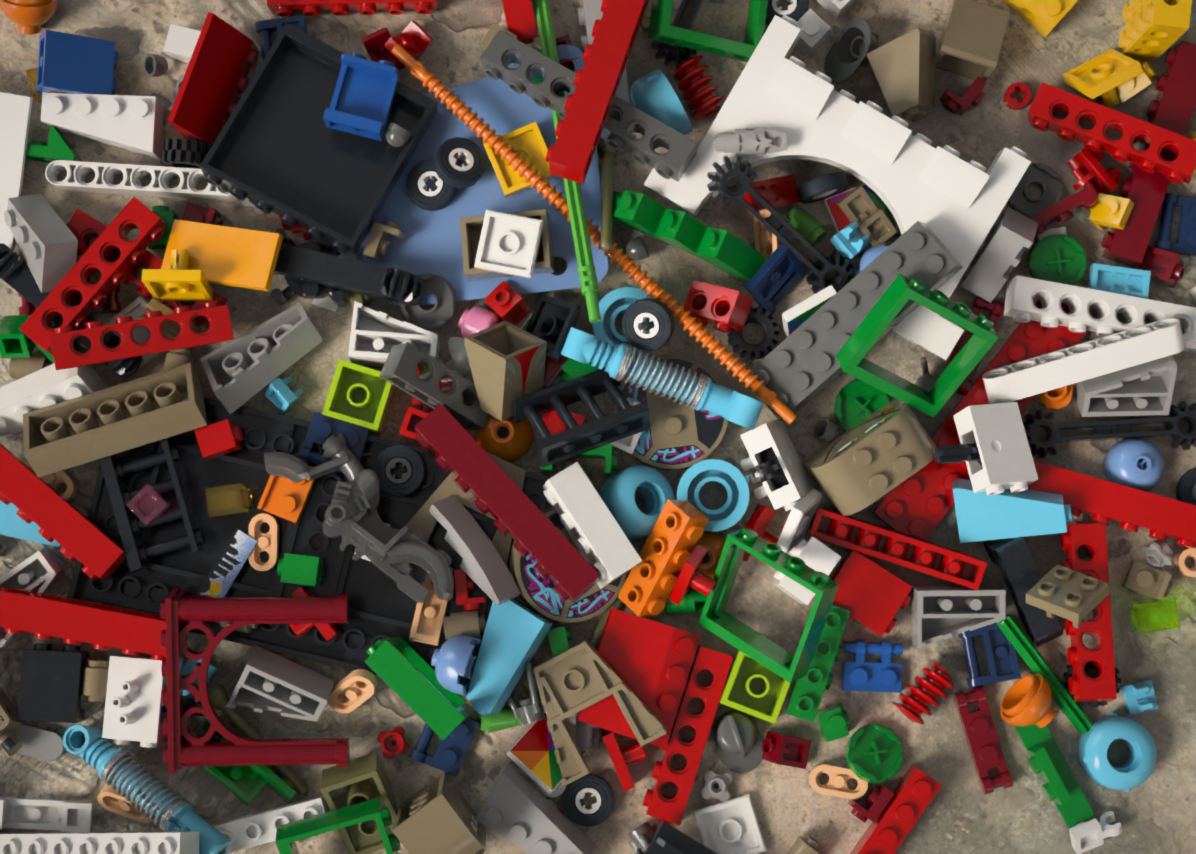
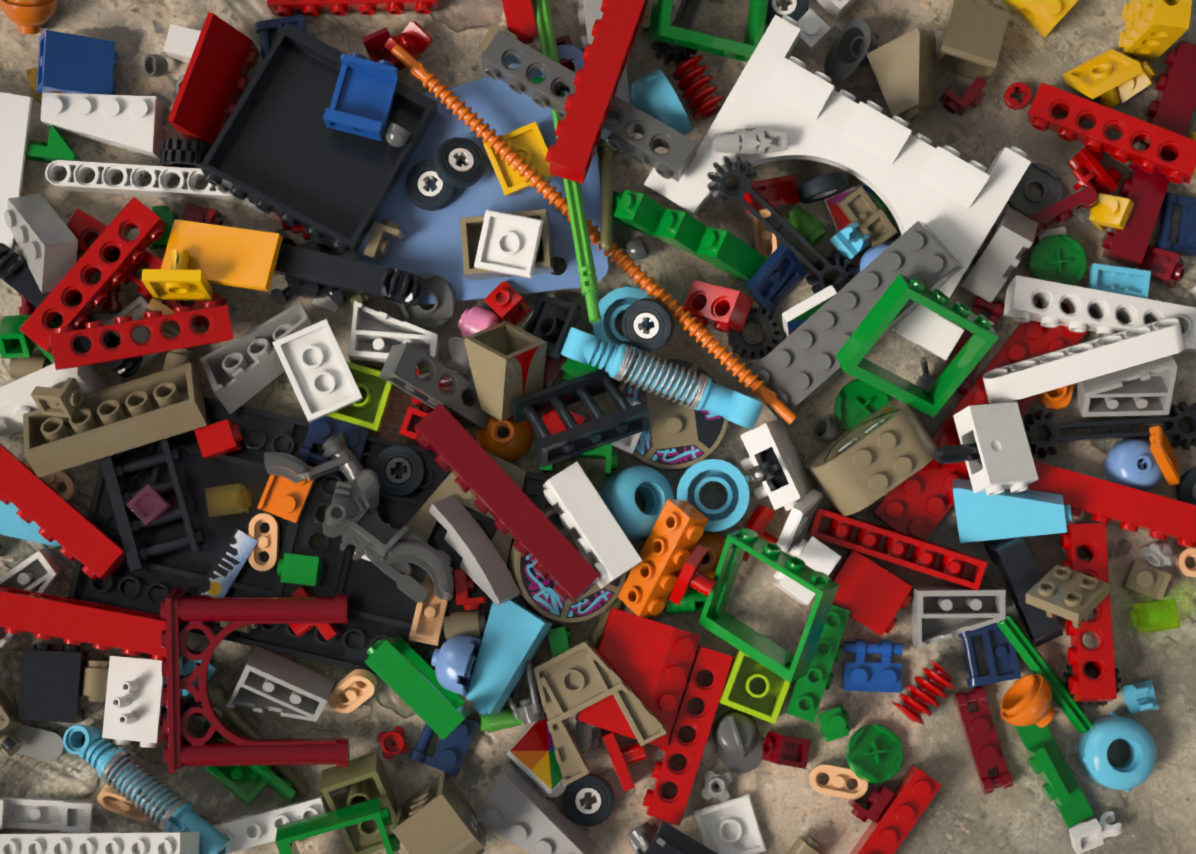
(57, 401): none -> dark tan bracket
(281, 396): medium azure tile -> none
(317, 370): none -> white plate
(1164, 455): none -> orange tile

